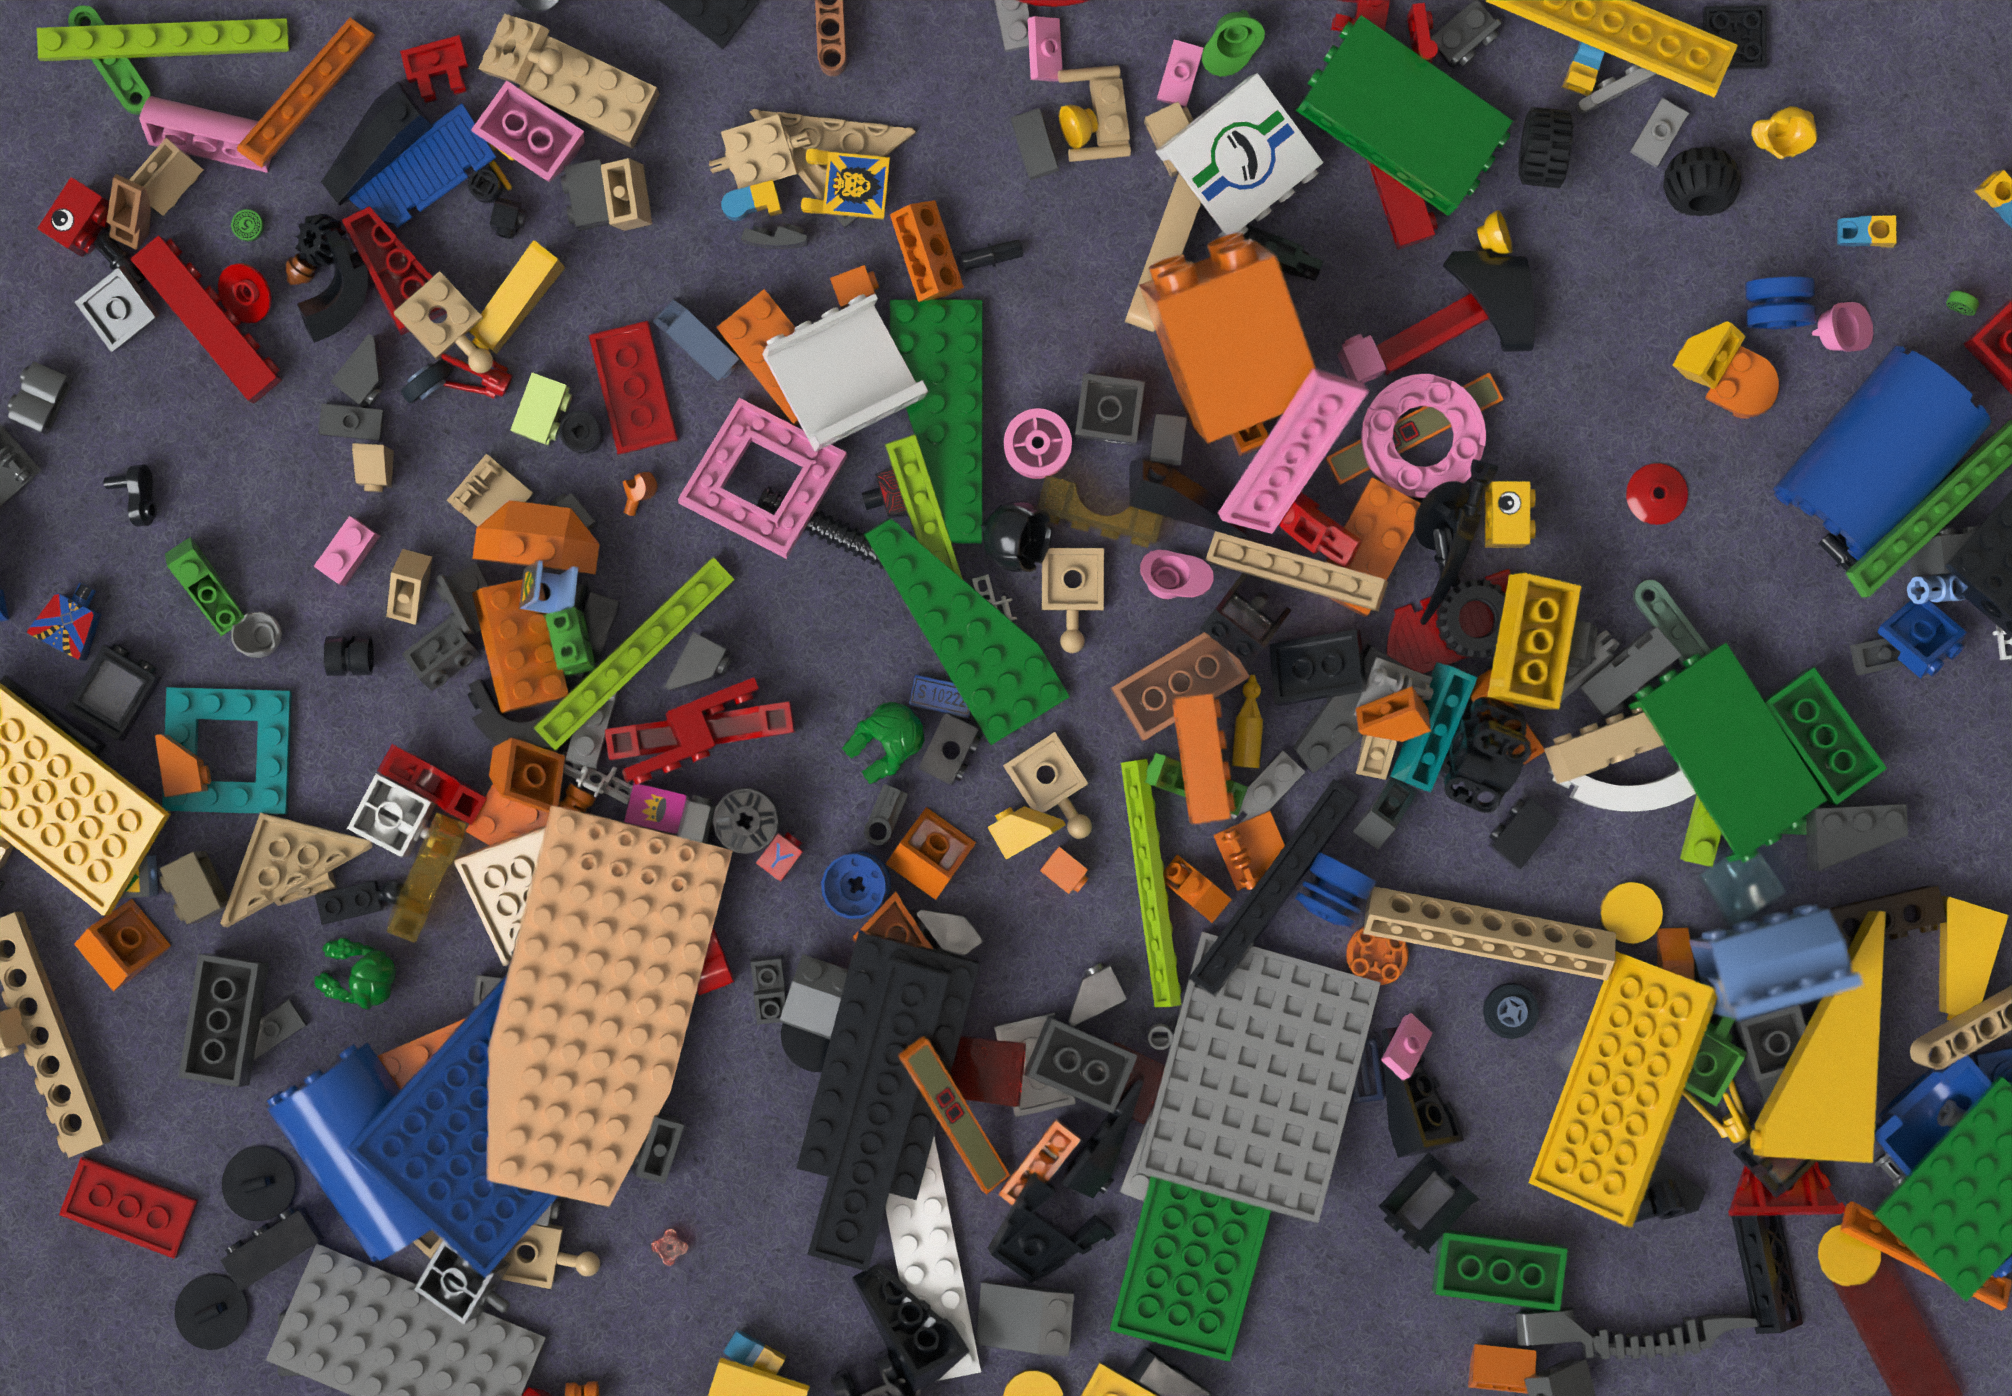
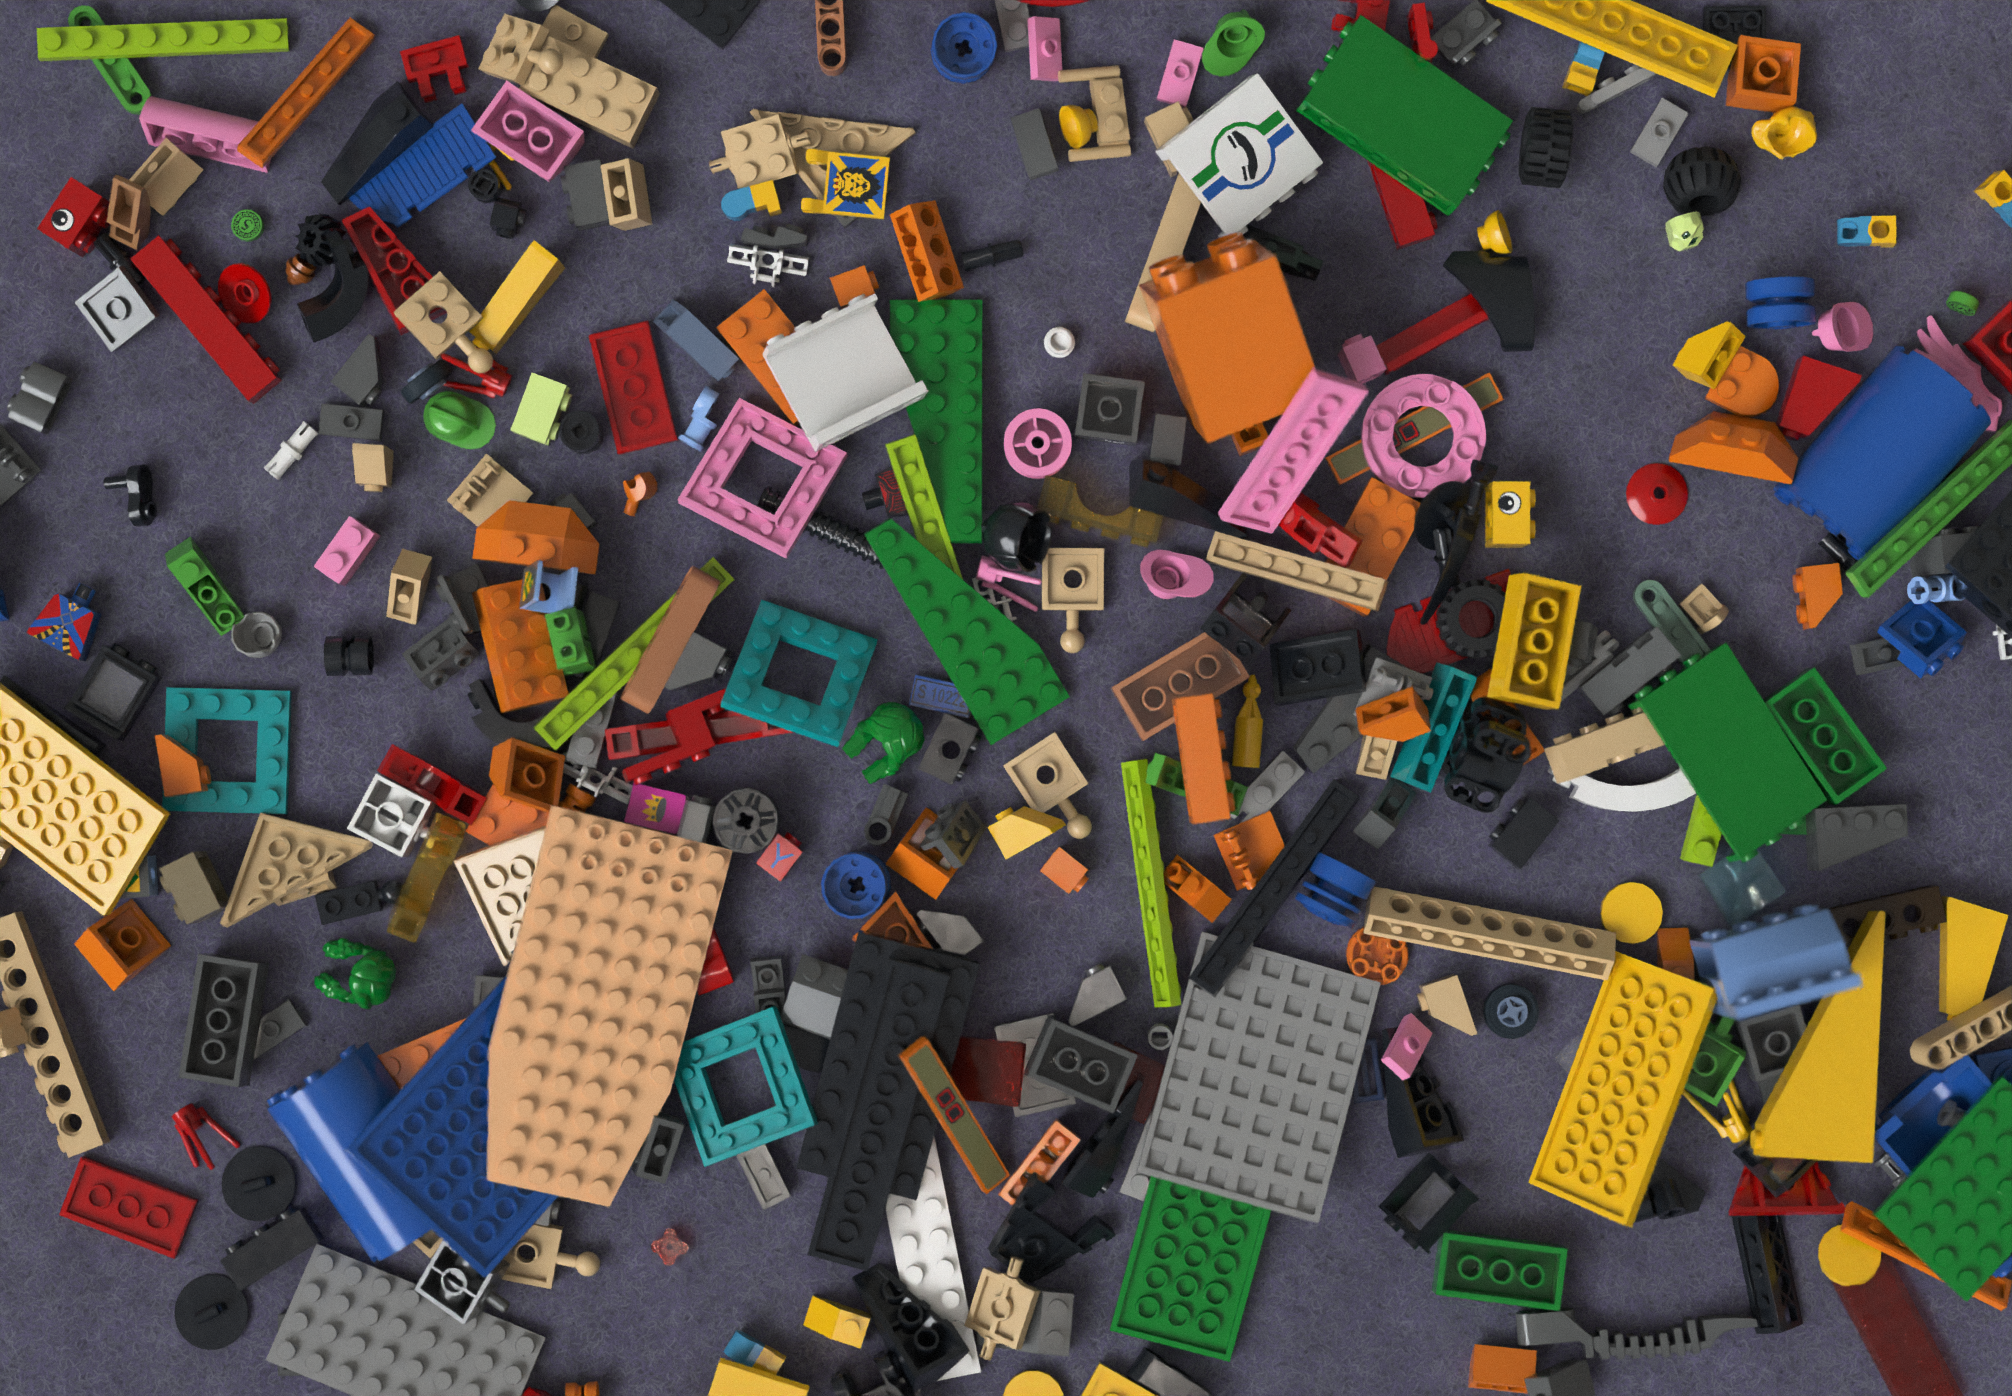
(188, 1122): none -> red plant
(291, 450): none -> white pin
(459, 420): none -> bright green piece
(575, 31): none -> tan plate
(670, 639): none -> nougat beam
(700, 425): none -> light blue connector
(764, 1176): none -> plate
(776, 265): none -> white piece
(782, 624): none -> teal plate
(792, 1108): none -> teal plate
(837, 1321): none -> yellow slope
(954, 32): none -> blue wheel
(954, 833): none -> dark grey bracket
(990, 572): none -> bright pink plant
(1002, 1308): none -> tan plate
(1059, 342): none -> white plate
(1446, 1002): none -> tan slope
(1685, 231): none -> yellowish green rock
(1703, 609): none -> tan tile
(1736, 447): none -> orange wedge
(1763, 74): none -> orange slope
(1812, 396): none -> red slope
(1818, 591): none -> orange slope
(1958, 365): none -> bright pink animal

